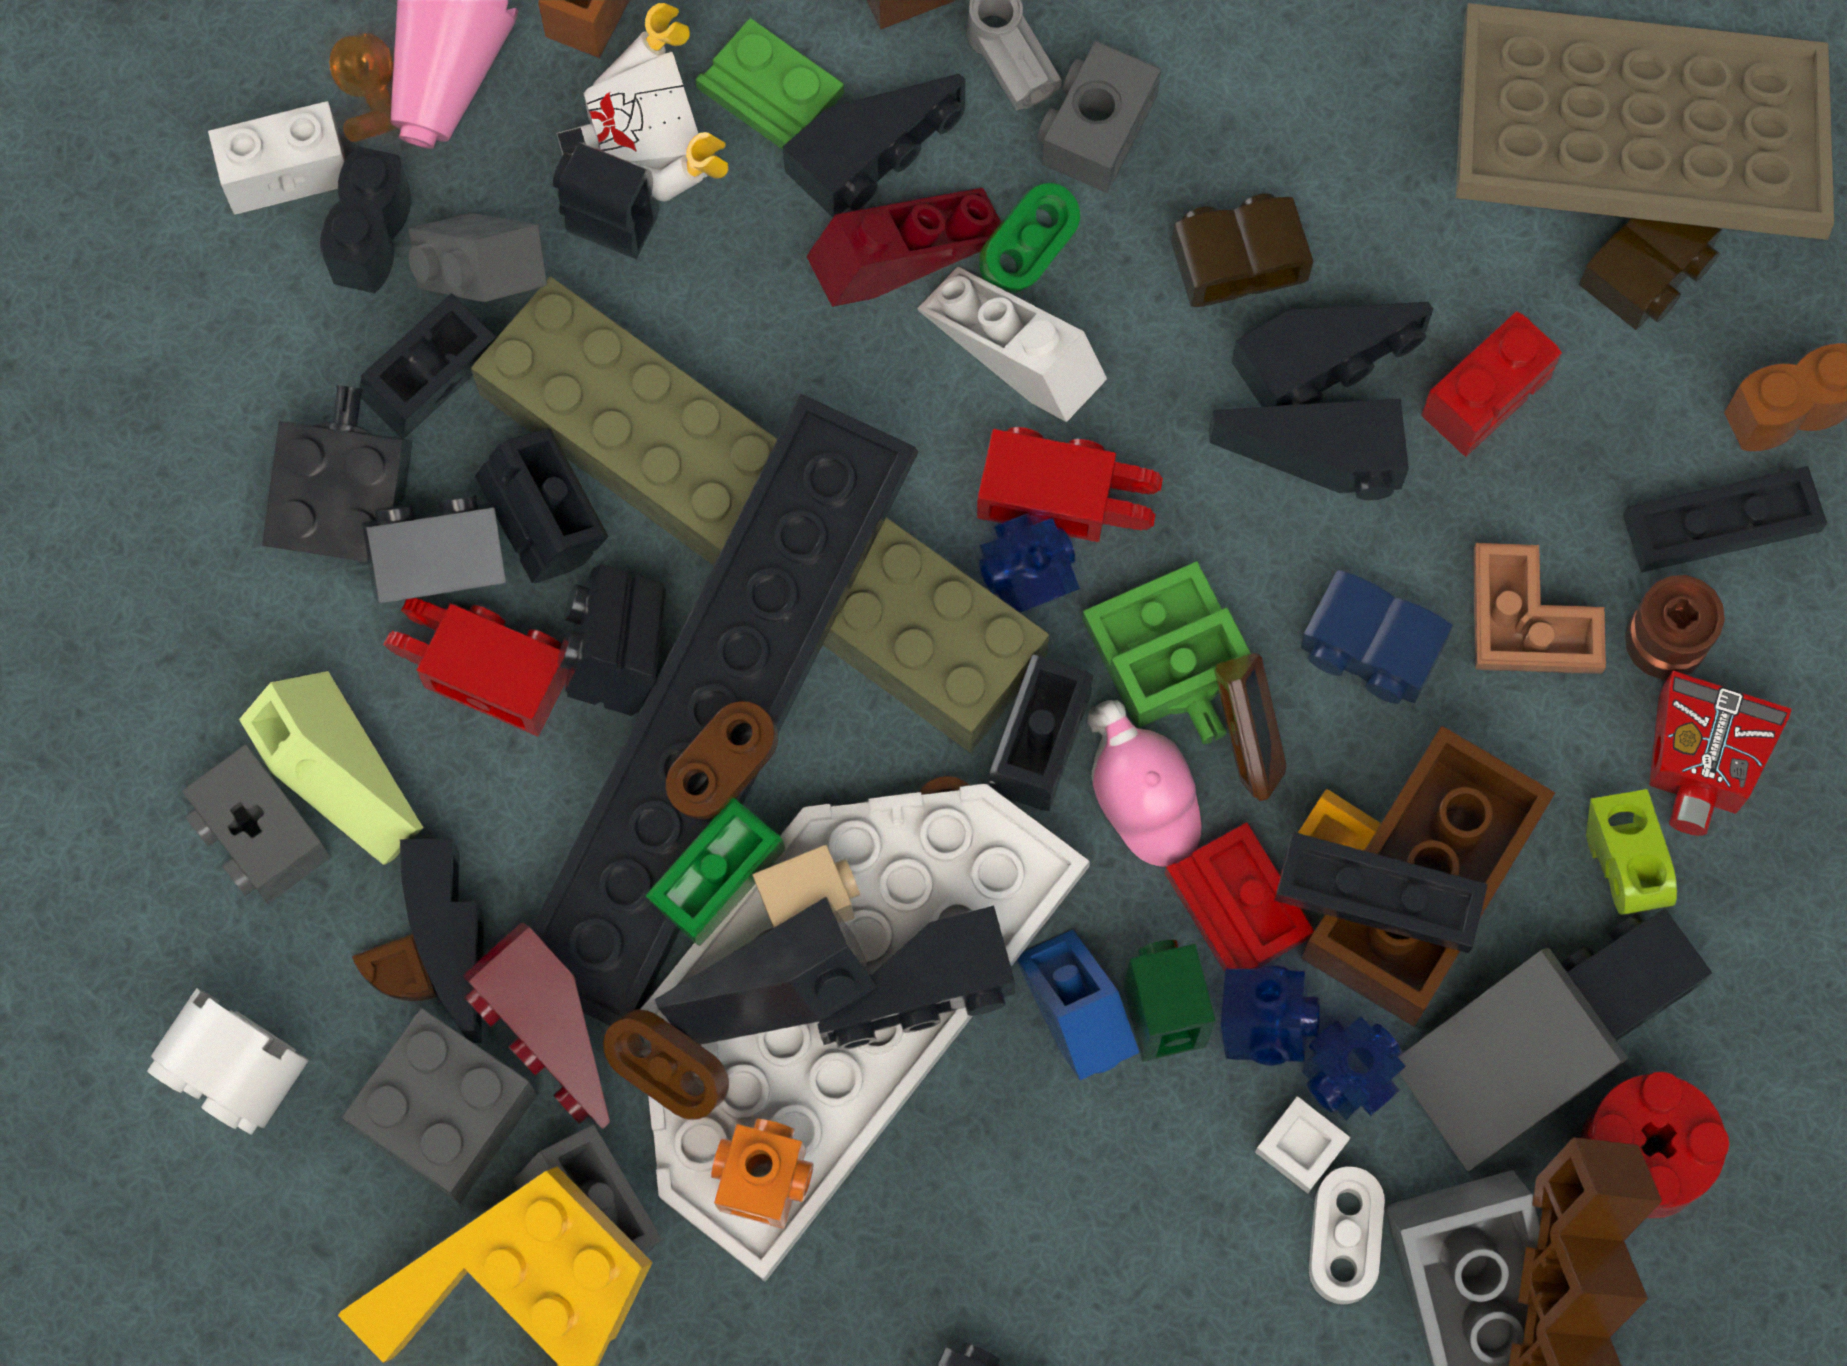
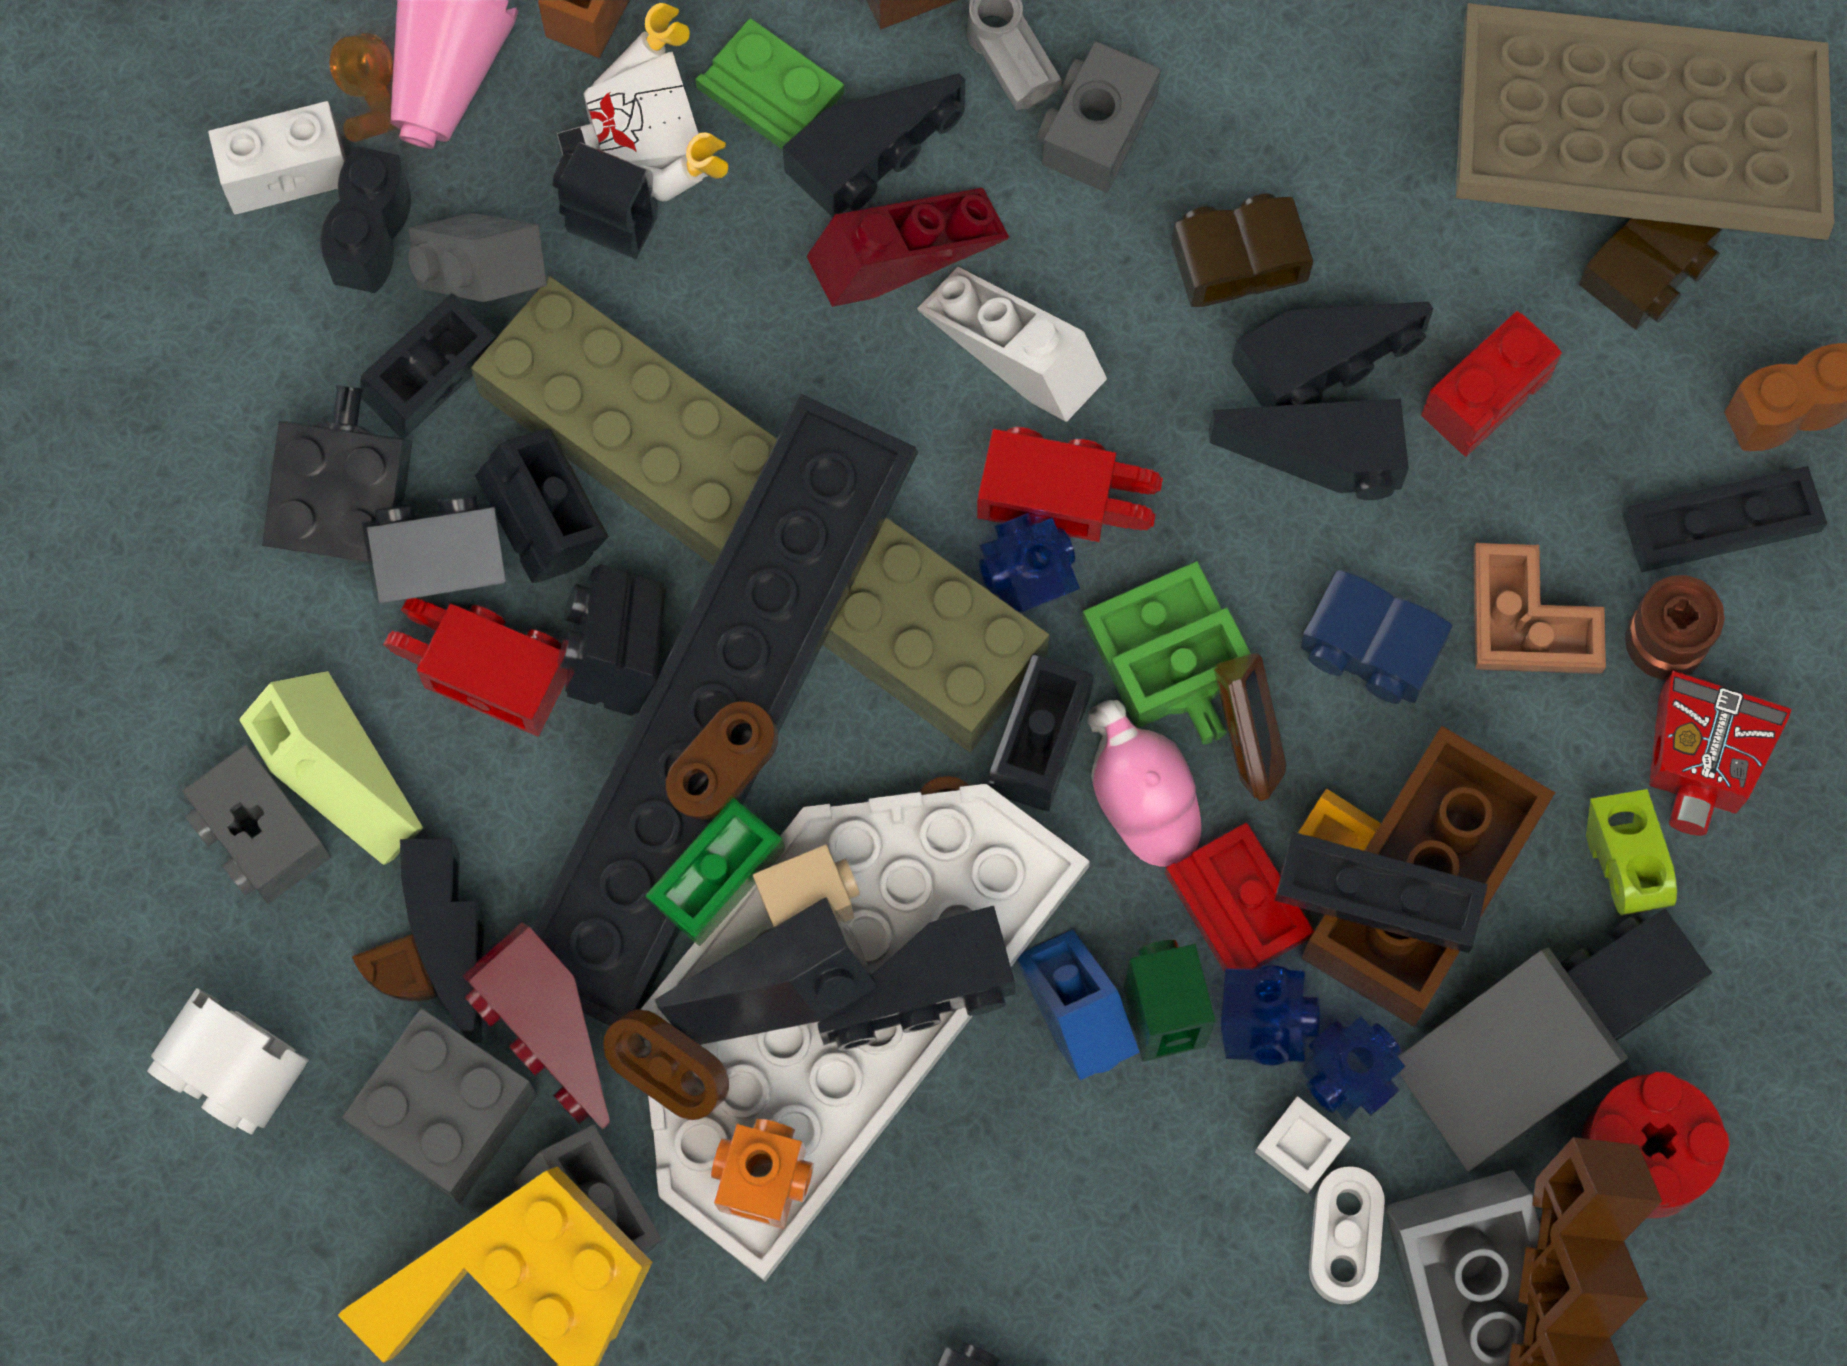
(1026, 240): green plate -> none

